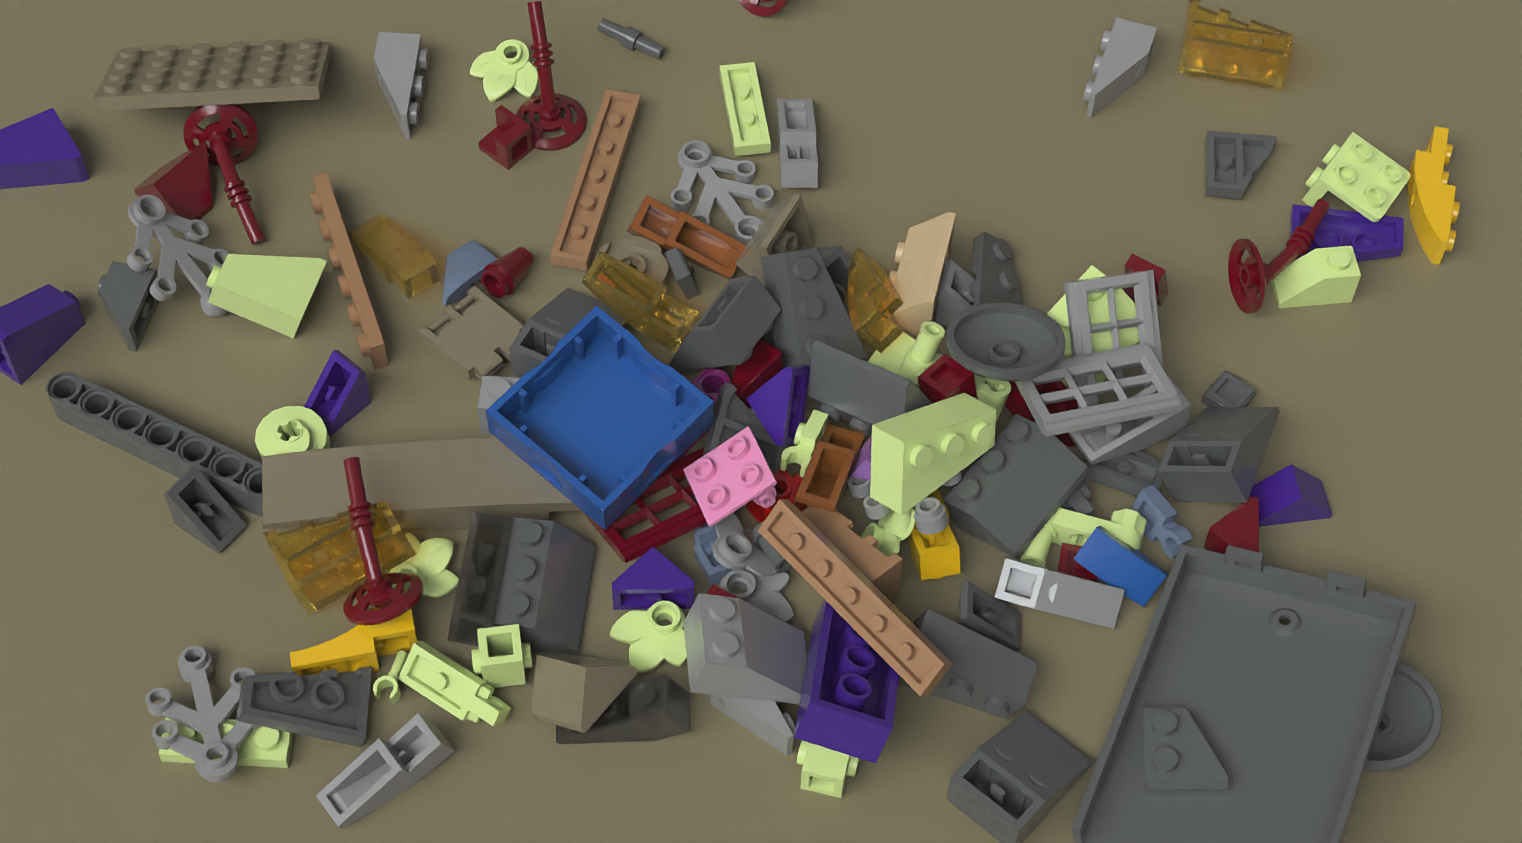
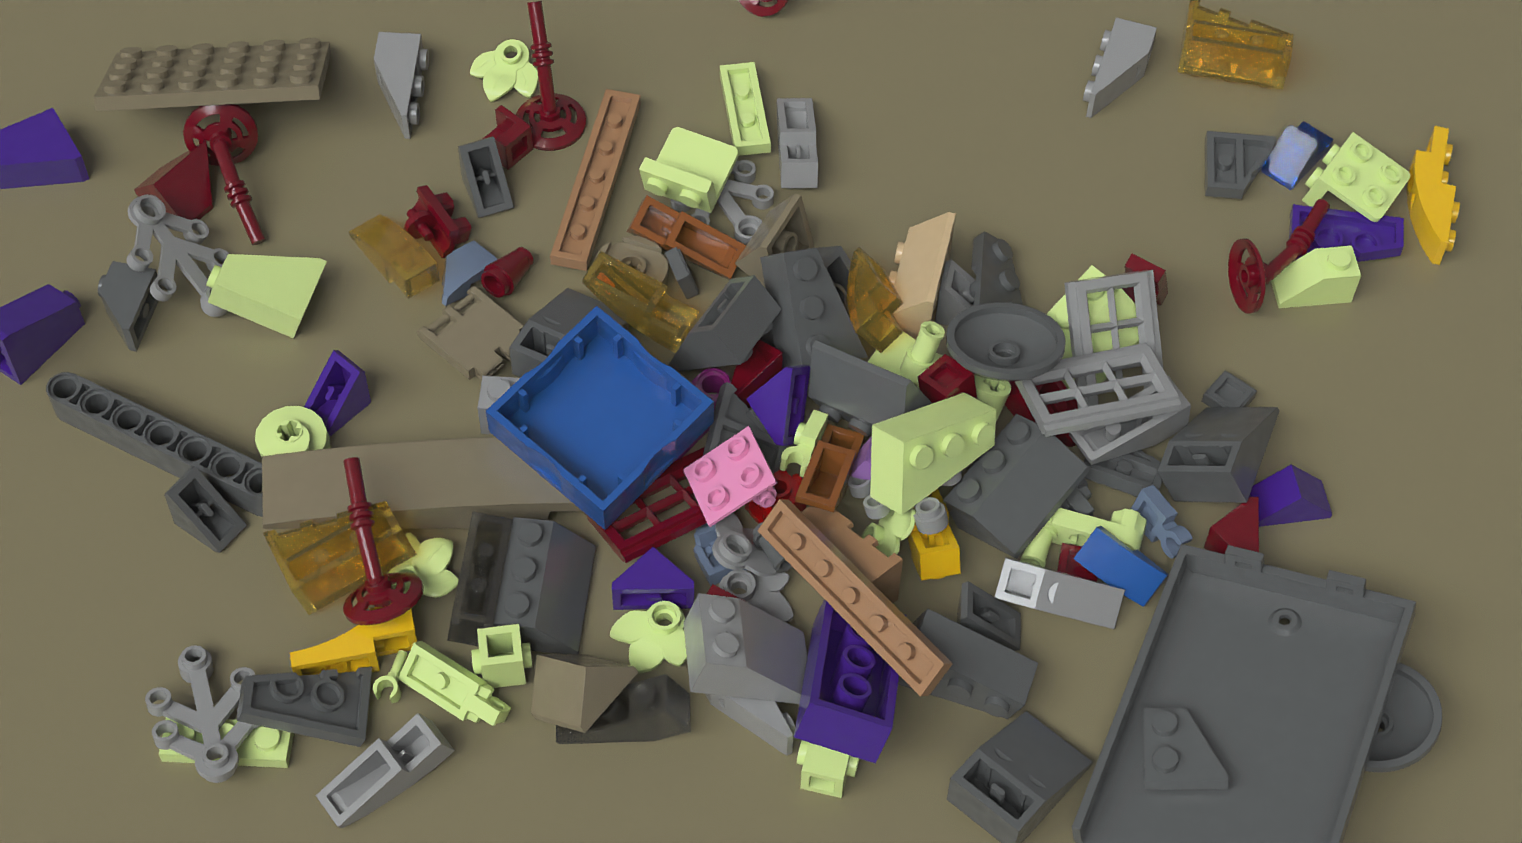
(350, 281): medium nougat plate -> none
(433, 221): none -> dark red hips
(484, 177): none -> dark grey slope
(631, 38): dark grey bar -> none
(690, 169): none -> yellowish green bracket
(1296, 154): none -> clear blue slope

